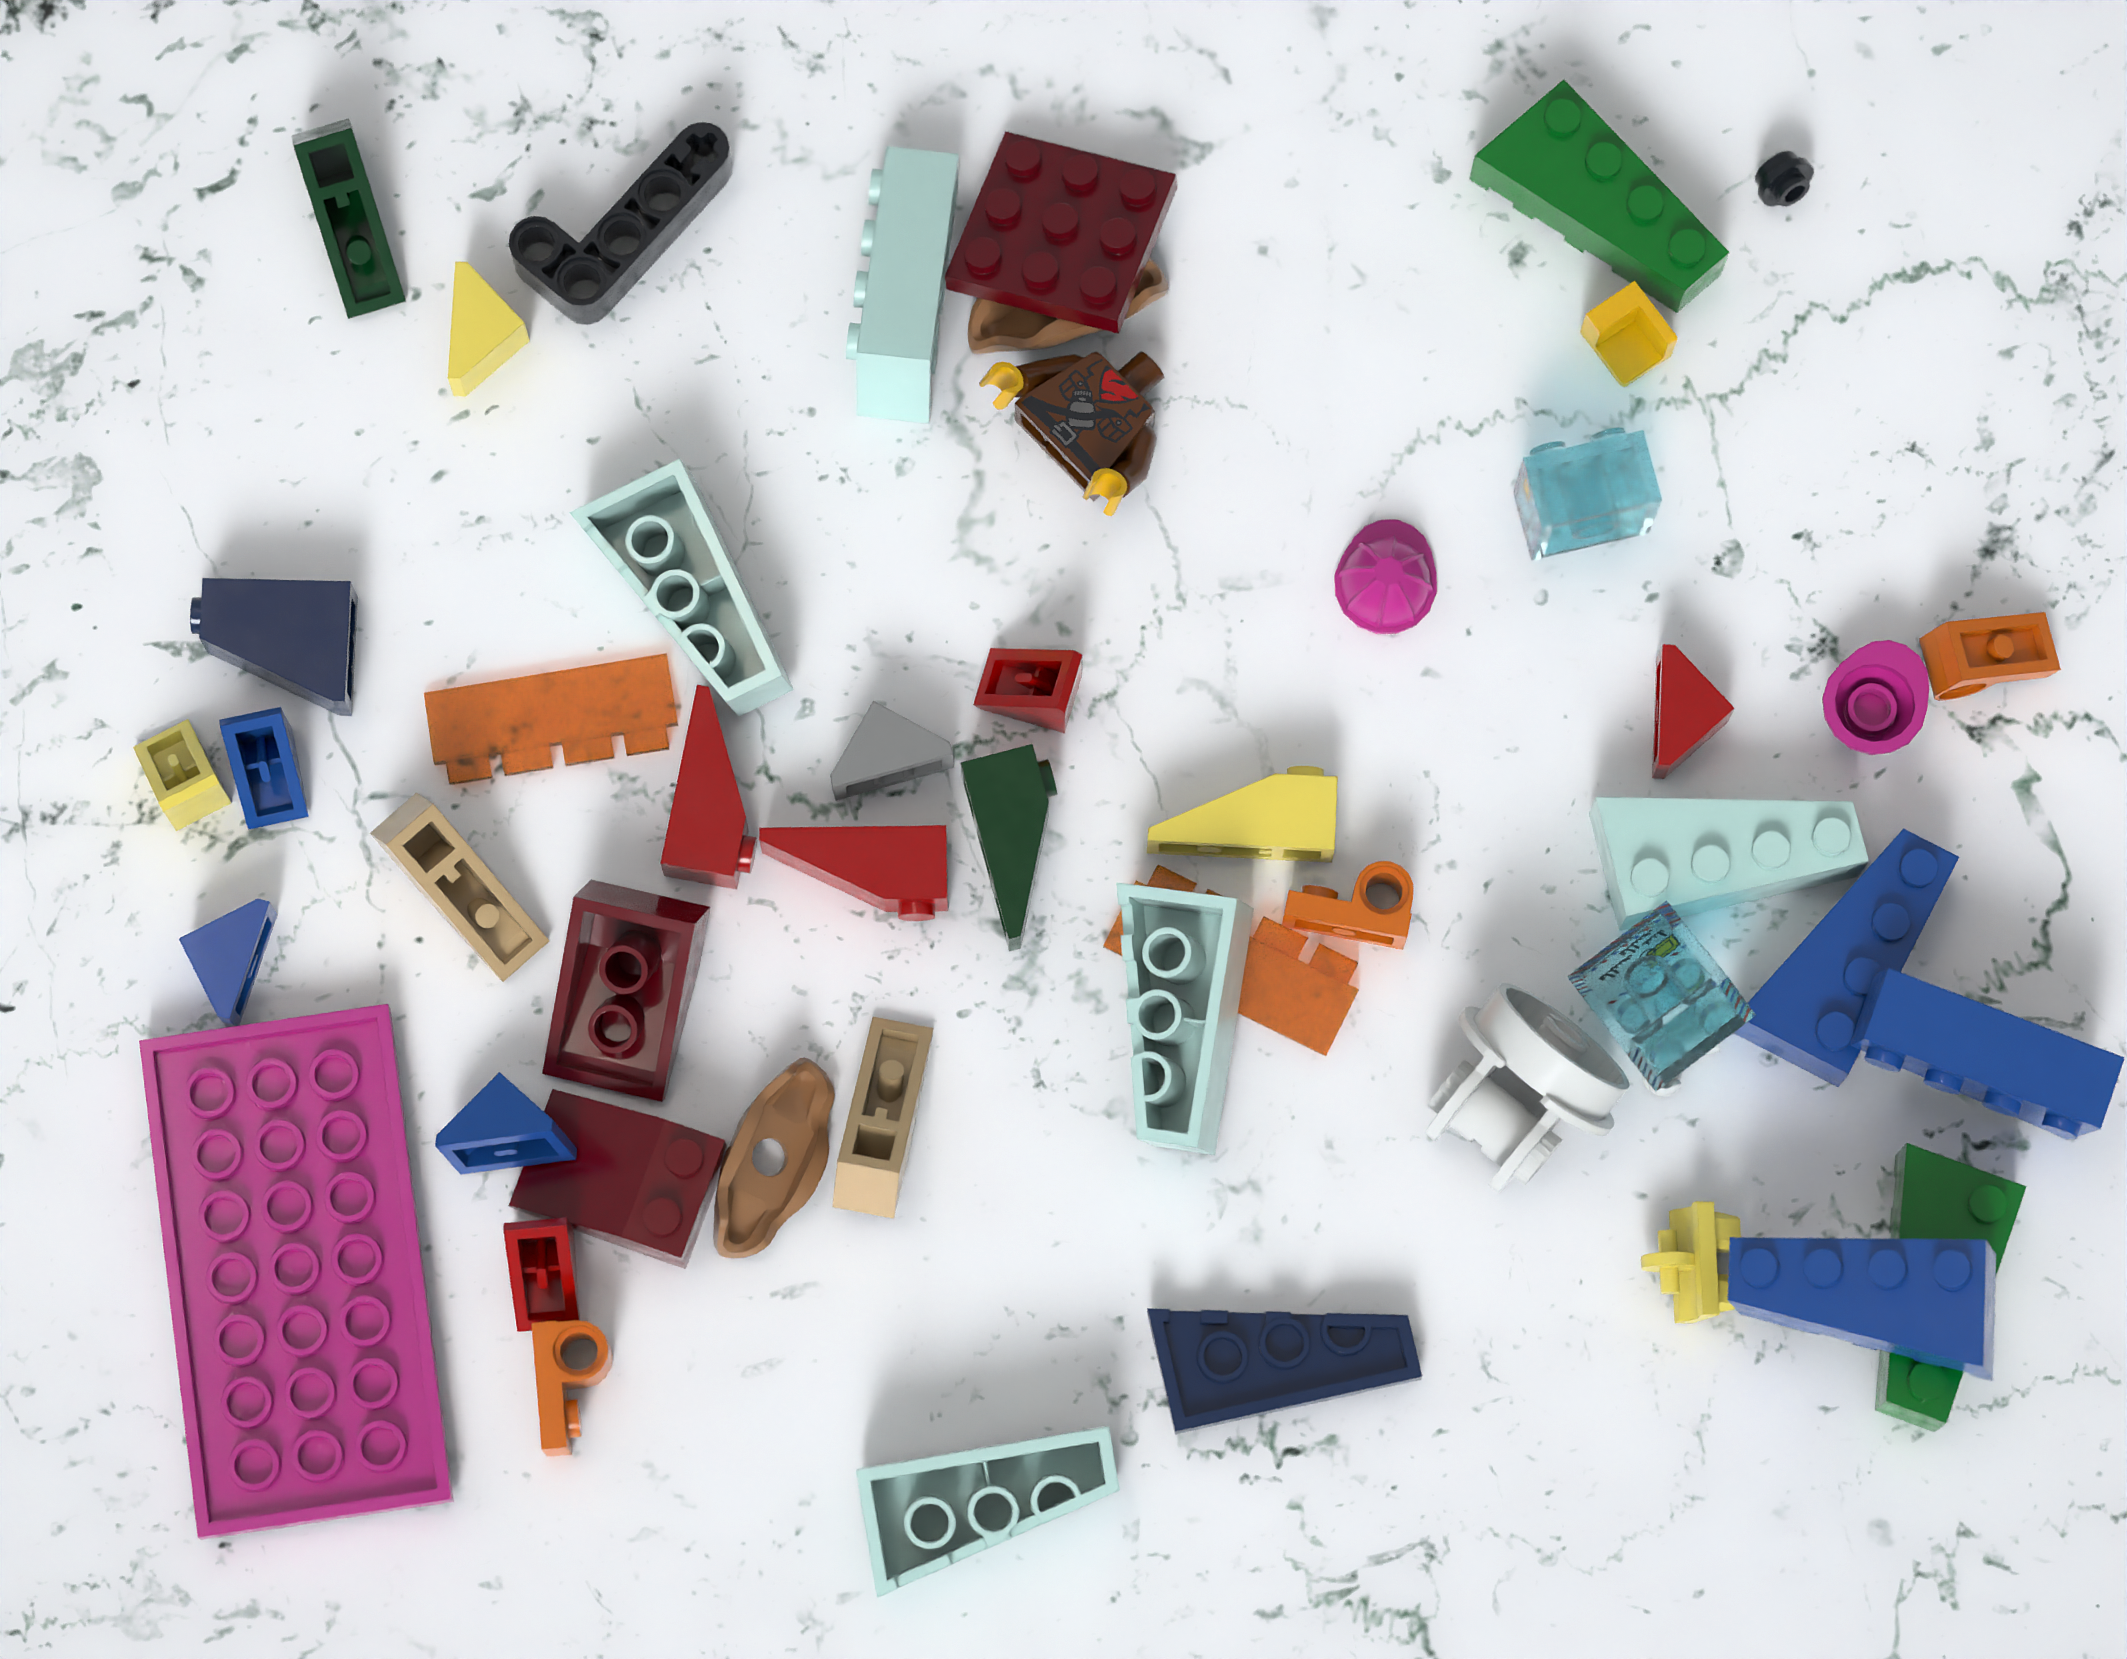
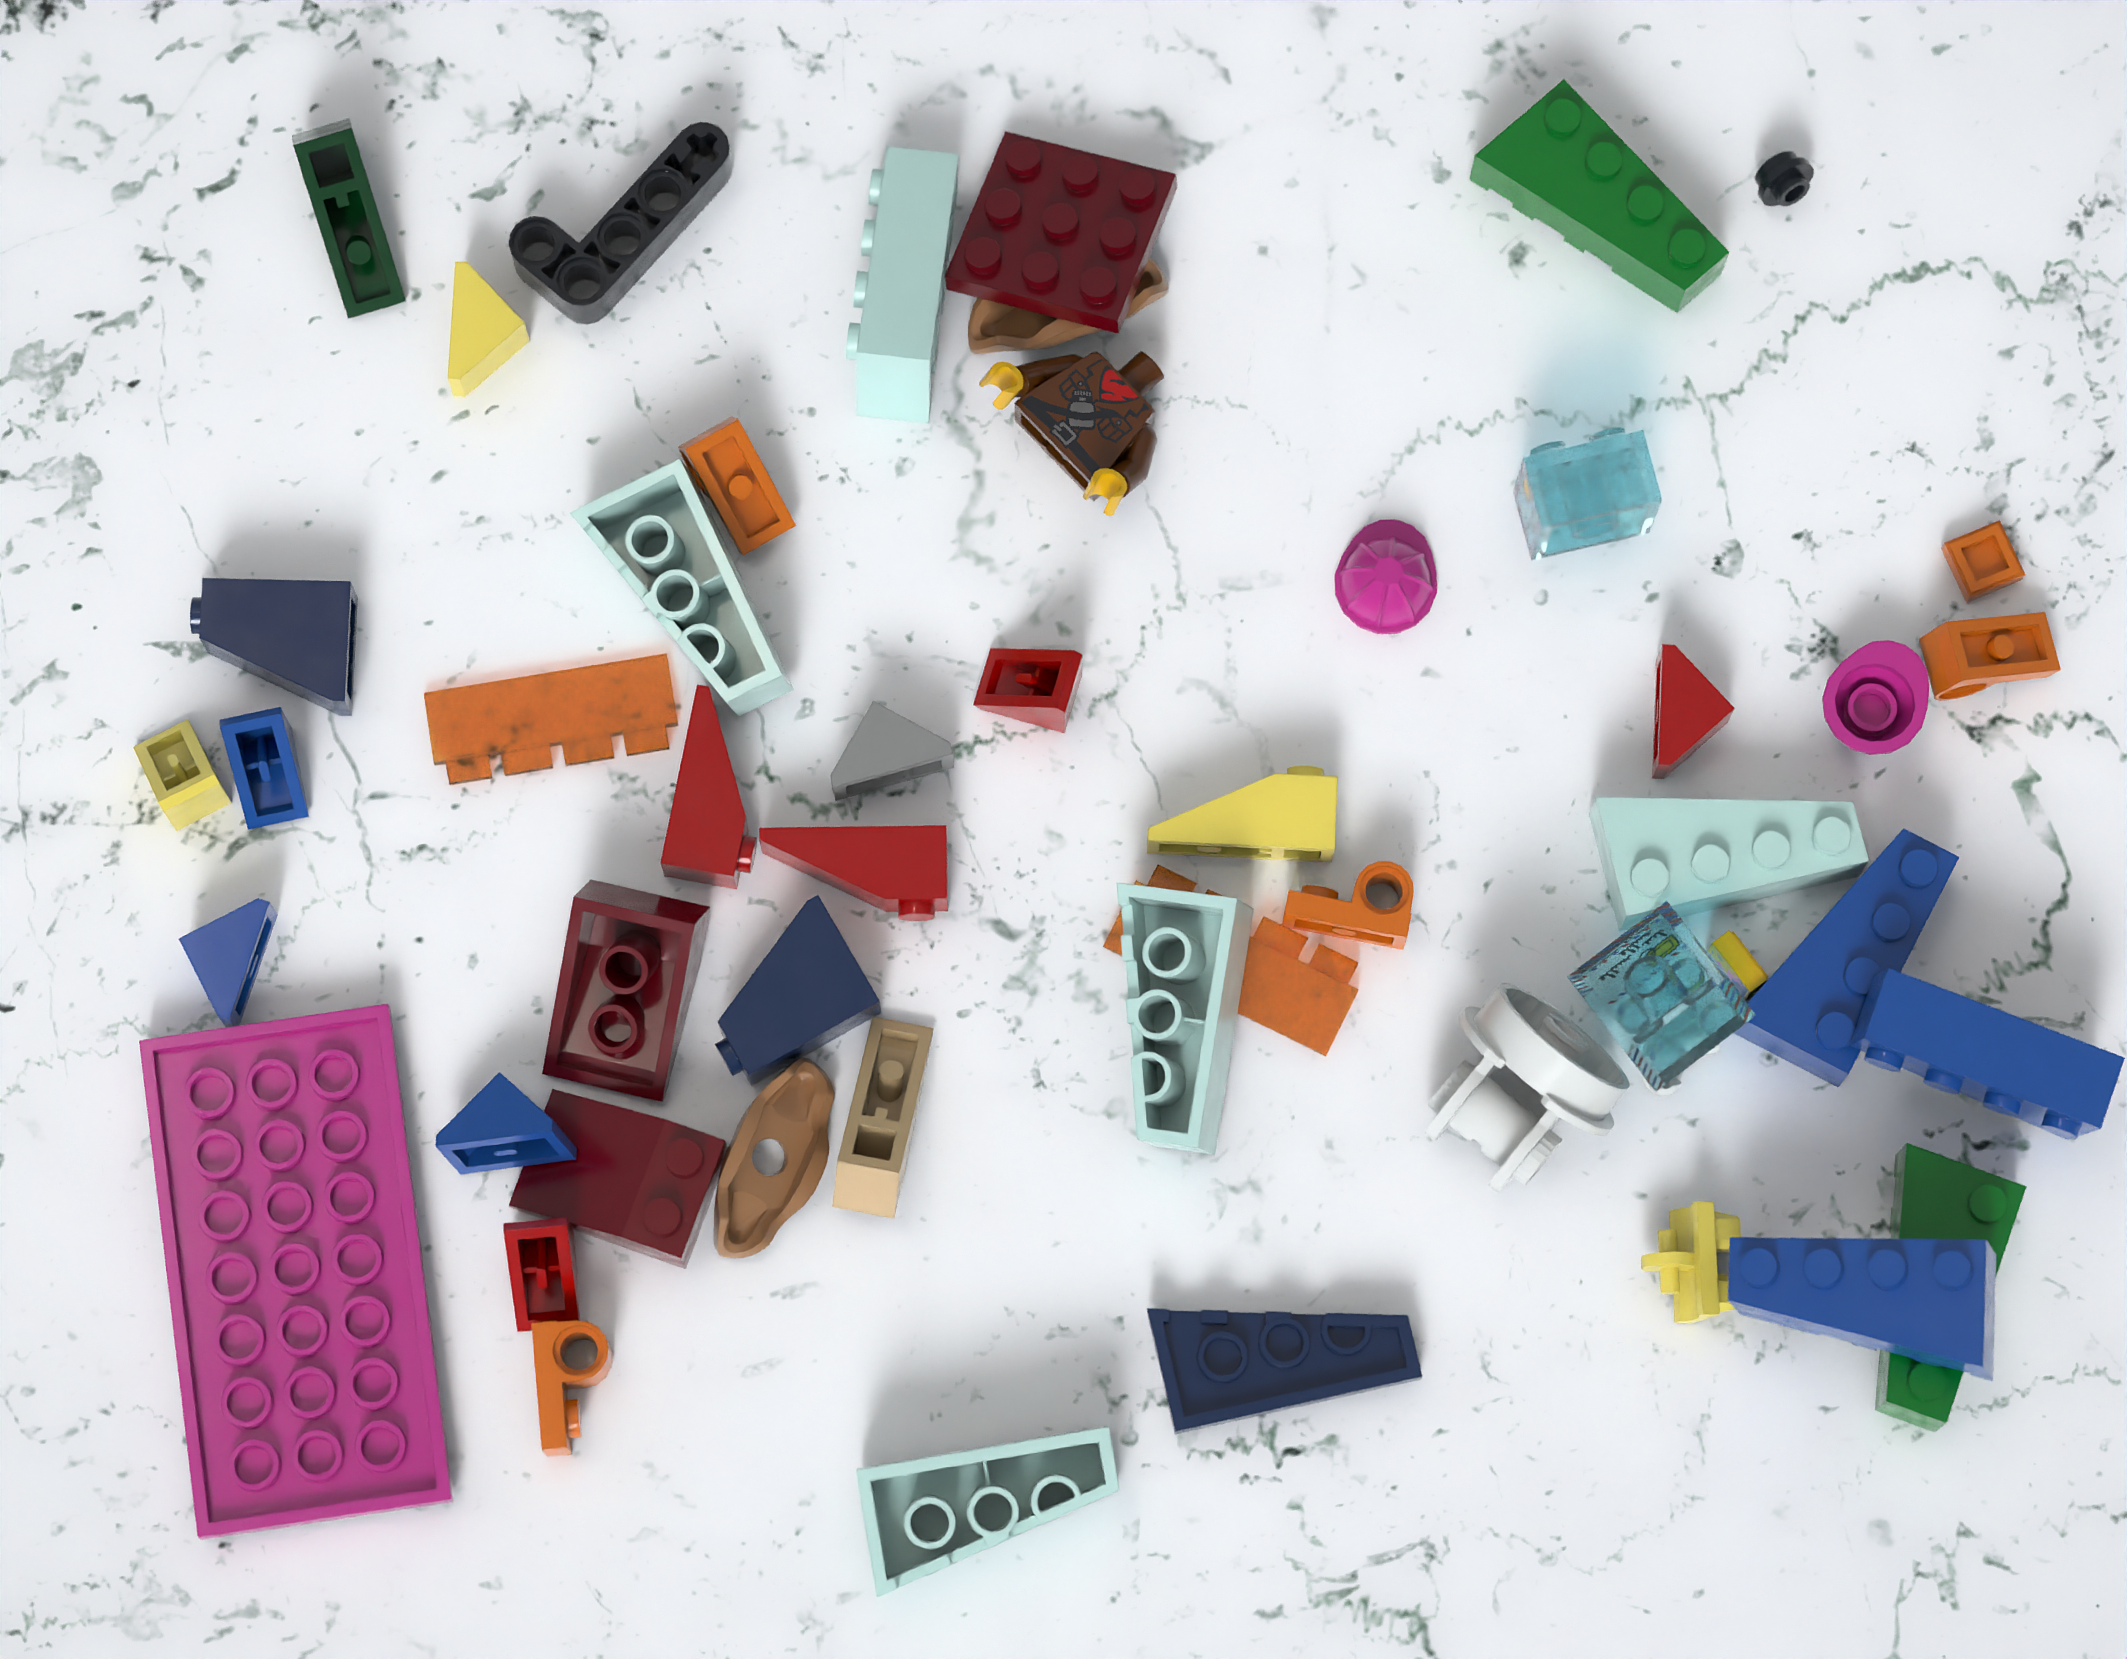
(459, 885): tan slope -> none
(737, 485): none -> orange plate
(796, 998): none -> dark blue slope
(1010, 818): dark green slope -> none
(1628, 334): yellow panel -> none
(1738, 964): none -> yellow tile
(1983, 561): none -> orange tile

